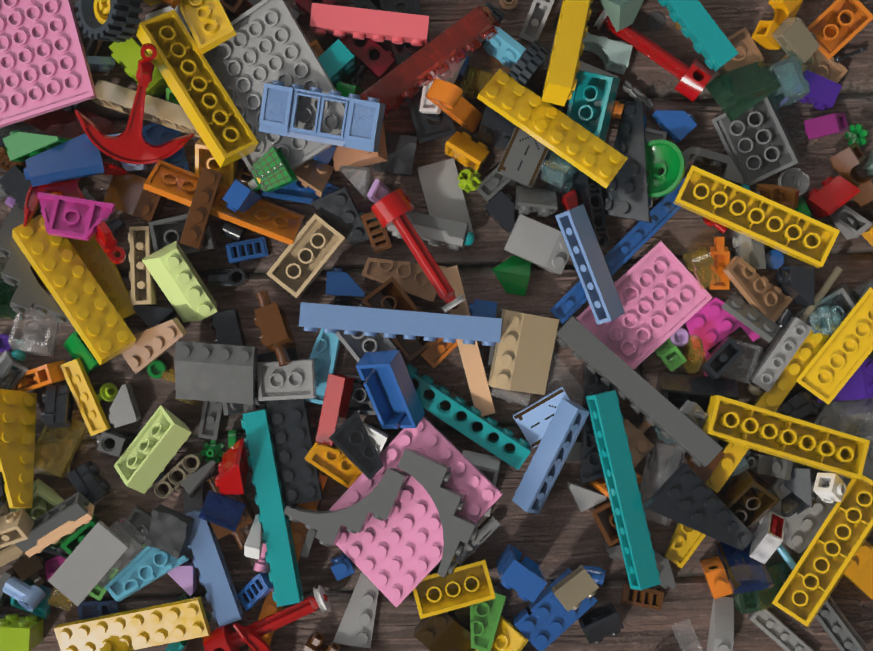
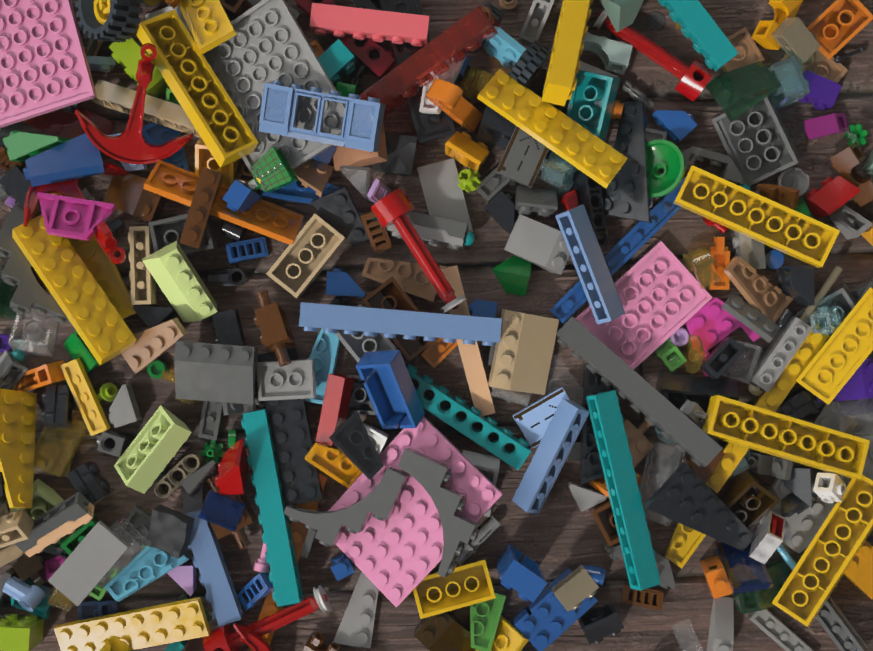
(253, 541): white slope -> none

